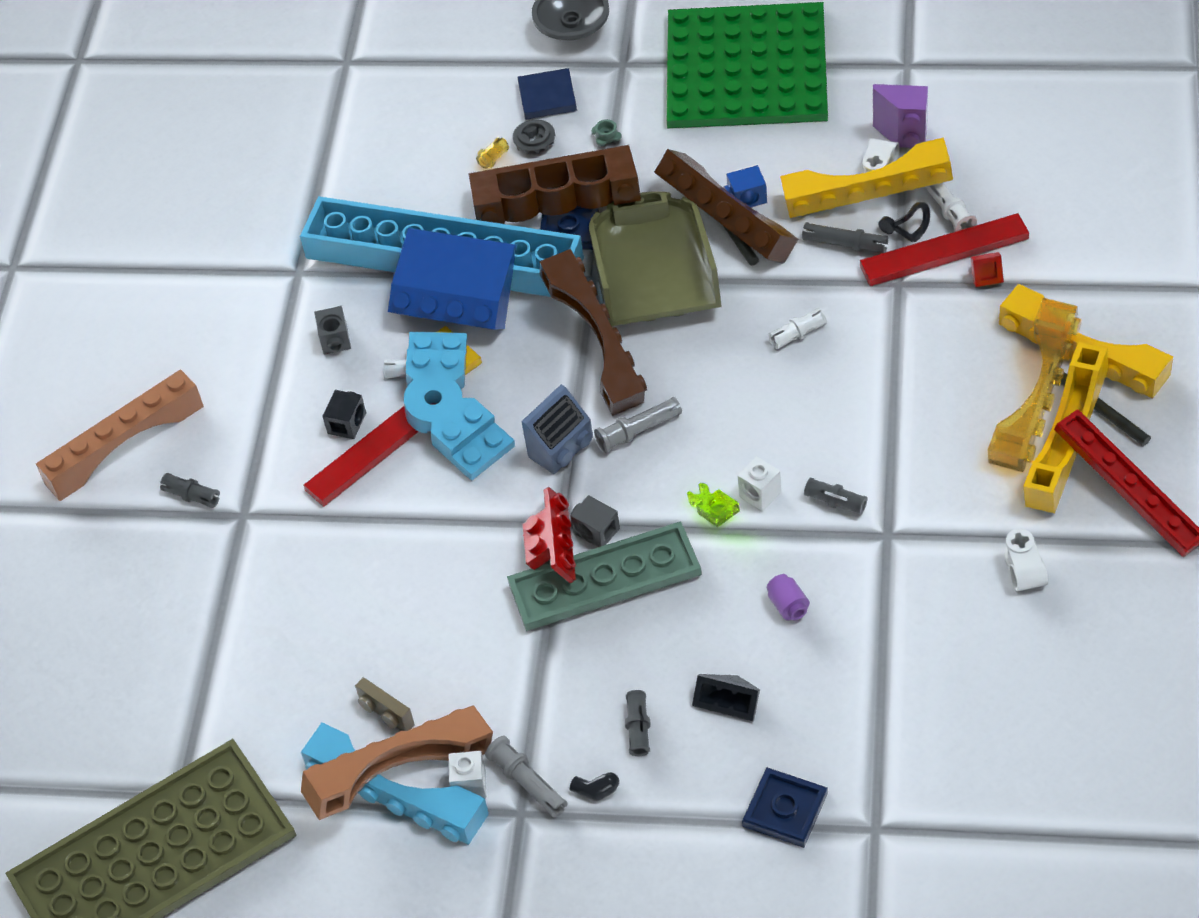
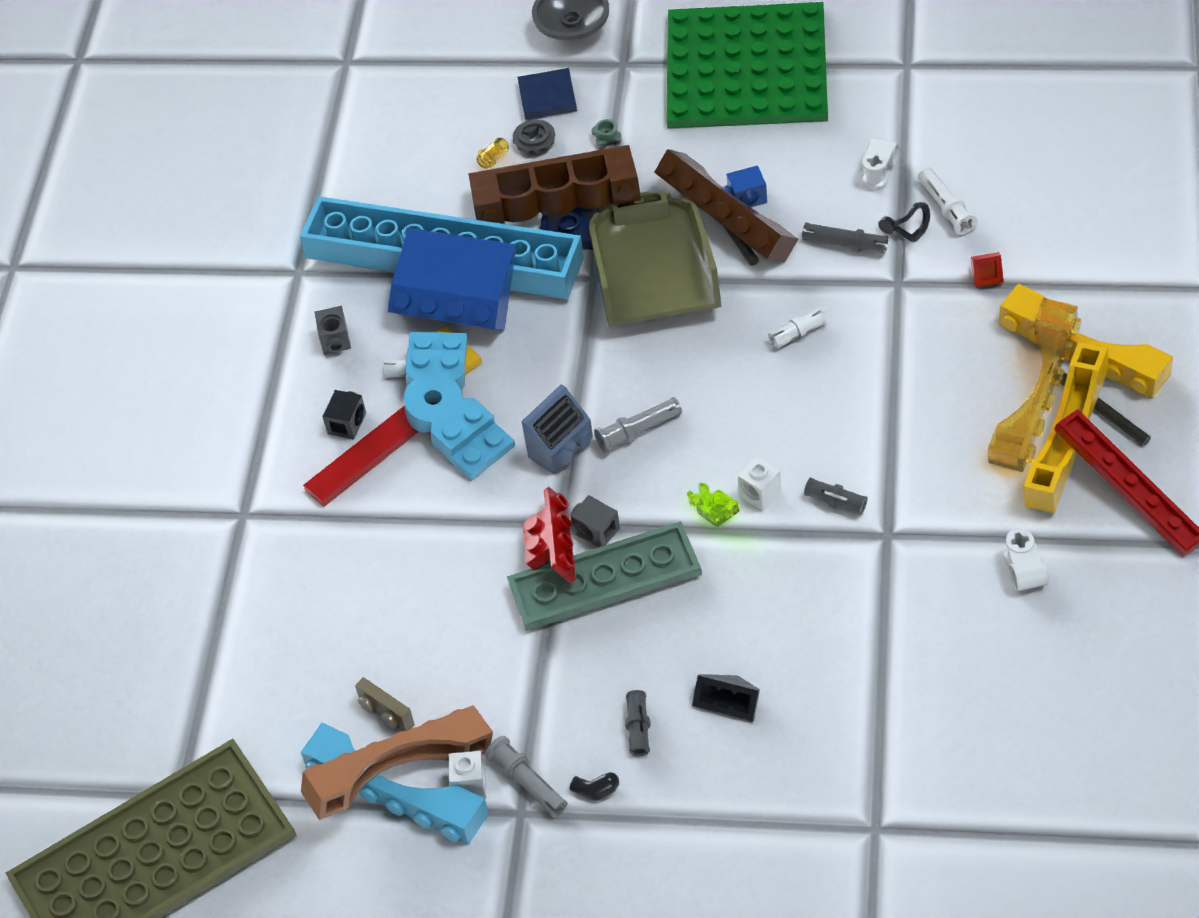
(74, 462): nougat arch -> none
(190, 490): dark grey pin -> none
(567, 283): reddish brown arch -> none
(785, 807): dark blue tile -> none
(787, 597): medium lavender brick -> none
(901, 113): medium lavender slope -> none
(920, 167): yellow arch -> none
(944, 249): red tile -> none

